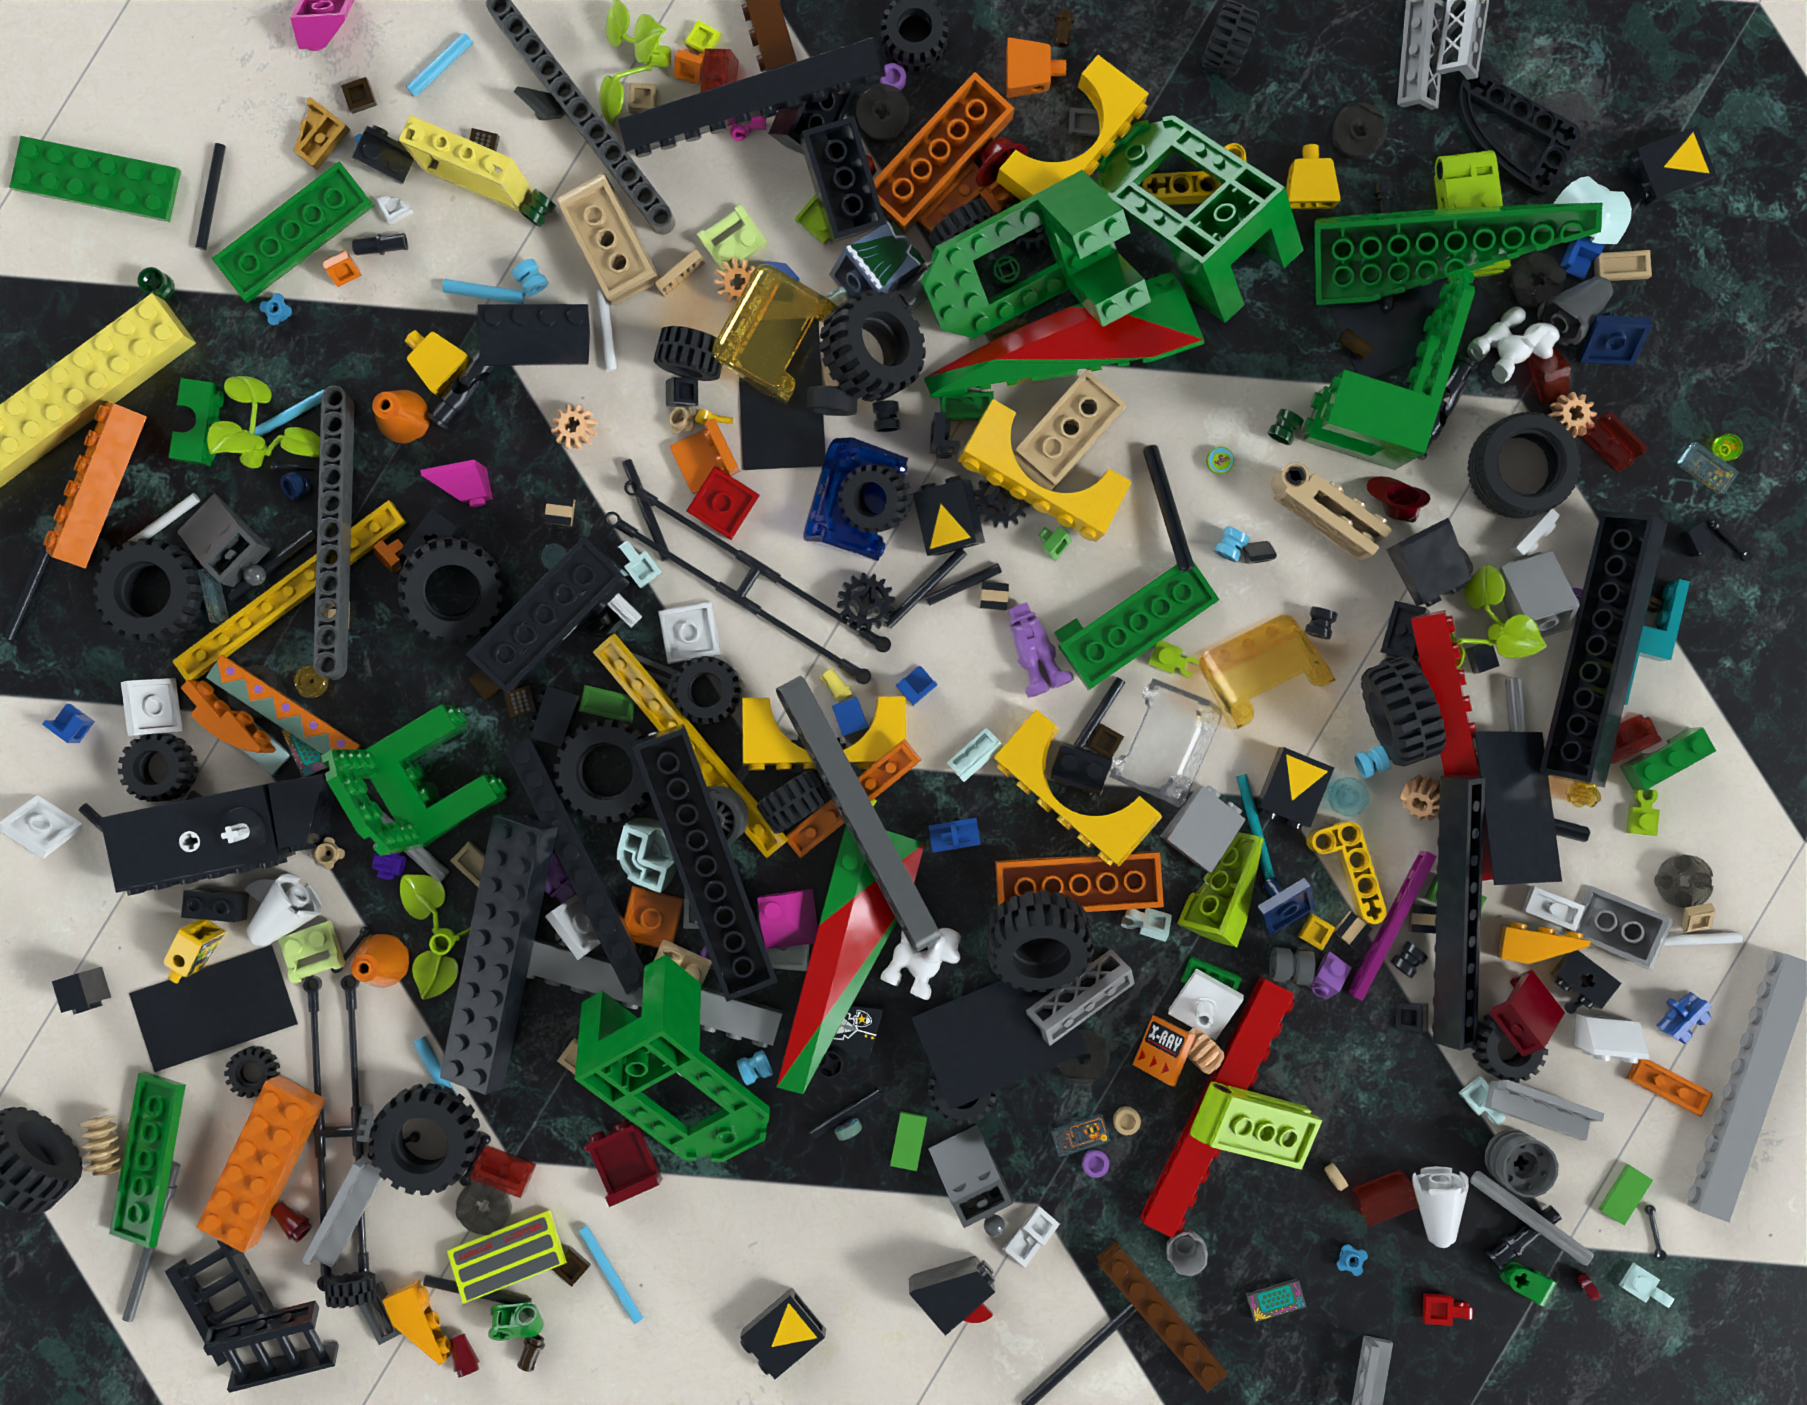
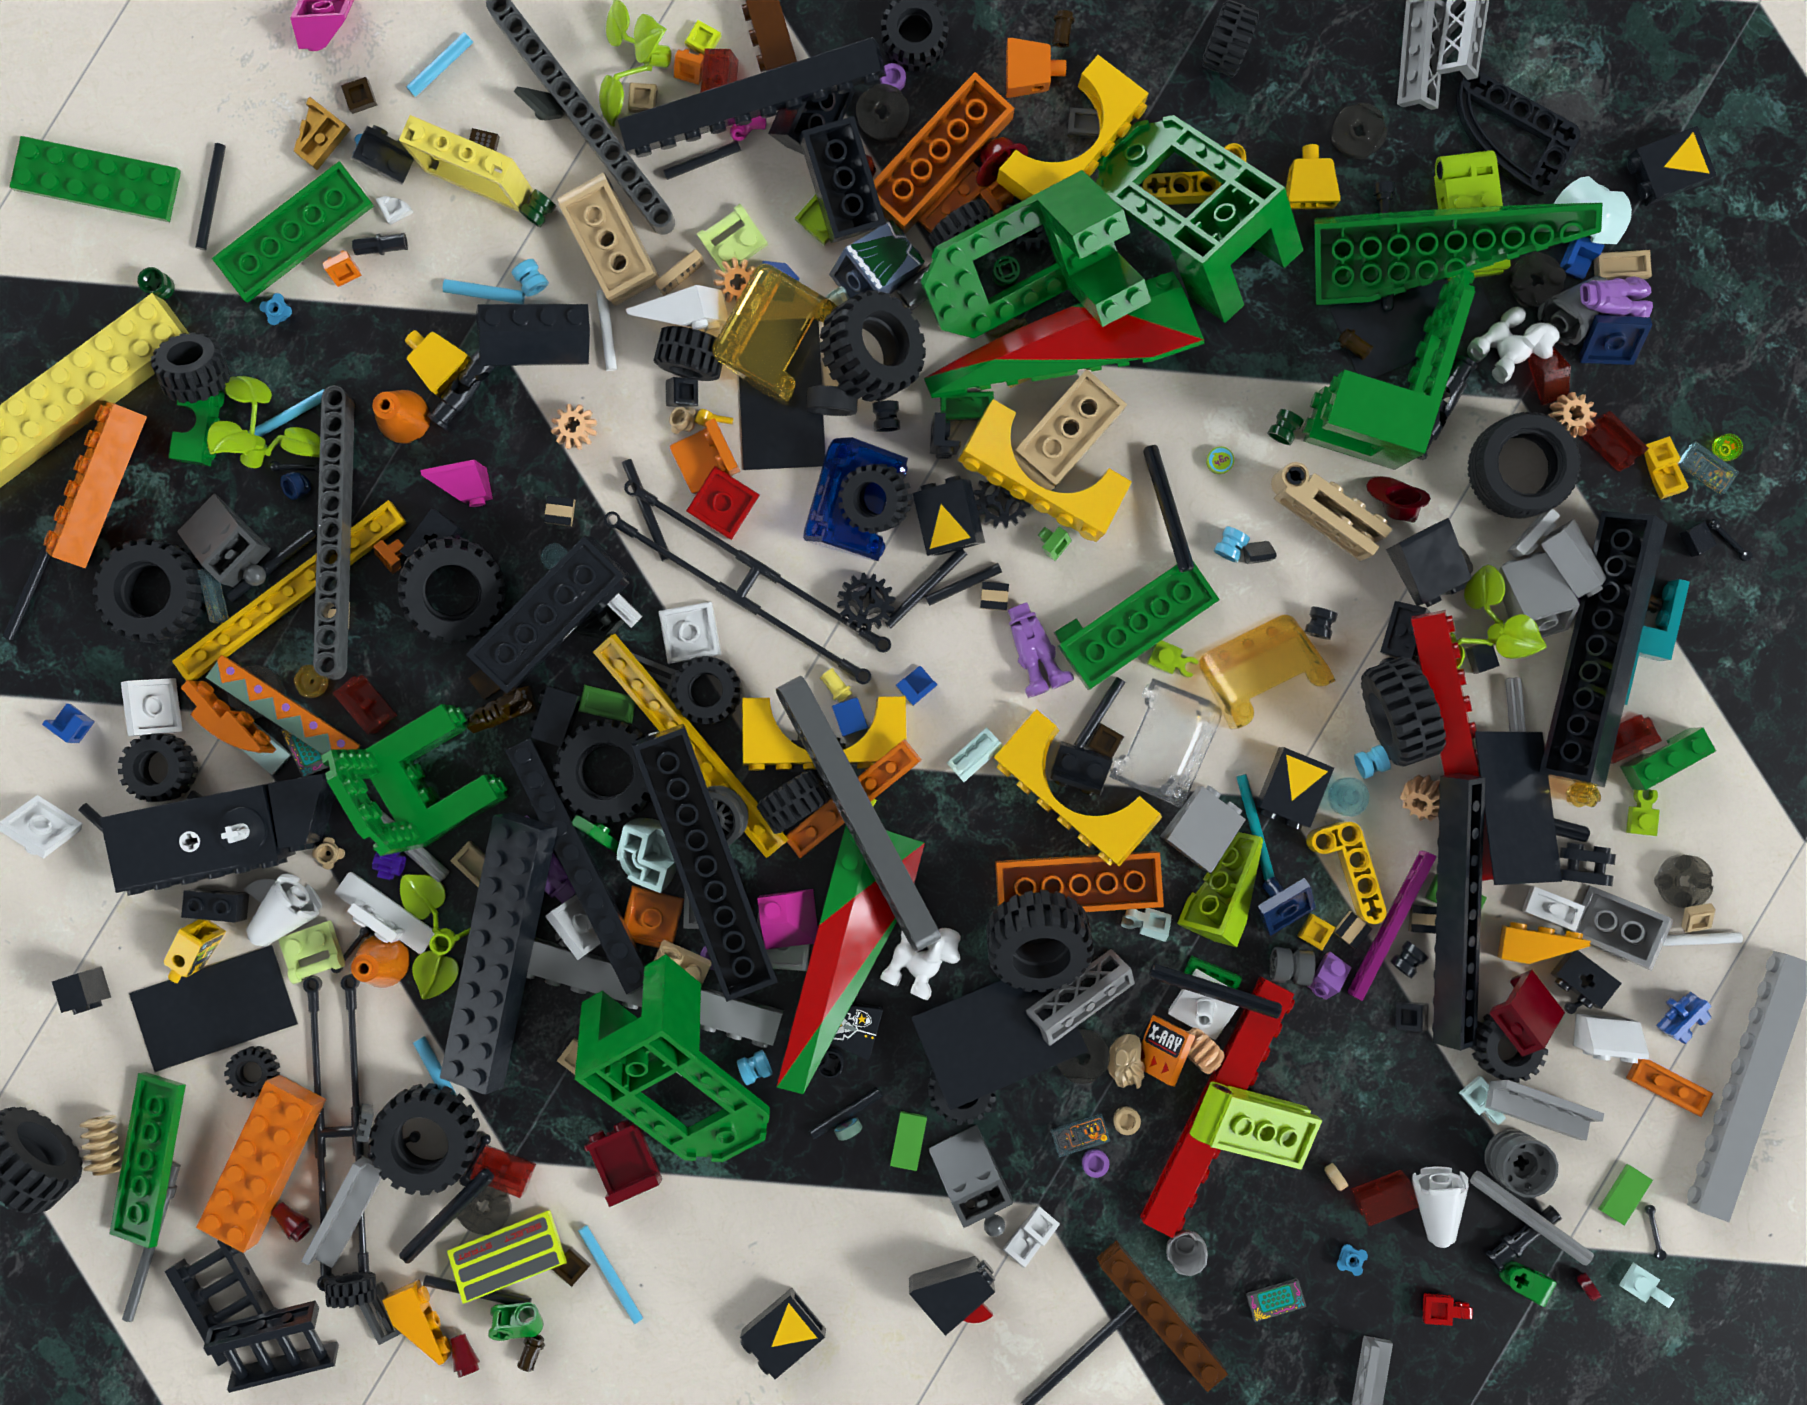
(167, 518): white bar -> none
(190, 367): none -> black tyre
(365, 704): none -> clear red hinge
(382, 914): none -> white bracket
(446, 1215): none -> black axle
(497, 712): none -> dark brown hinge
(597, 832): none -> green plate
(641, 566): light aqua plate -> none
(692, 307): none -> white slope
(702, 160): none -> black bar
(954, 835): blue hips -> none
(1125, 1061): none -> tan hat
(1215, 991): none -> black axle
(1574, 559): none -> light grey slope
(1599, 855): none -> black brick
(1616, 296): none -> medium lavender piece
(1664, 469): none -> yellow slope

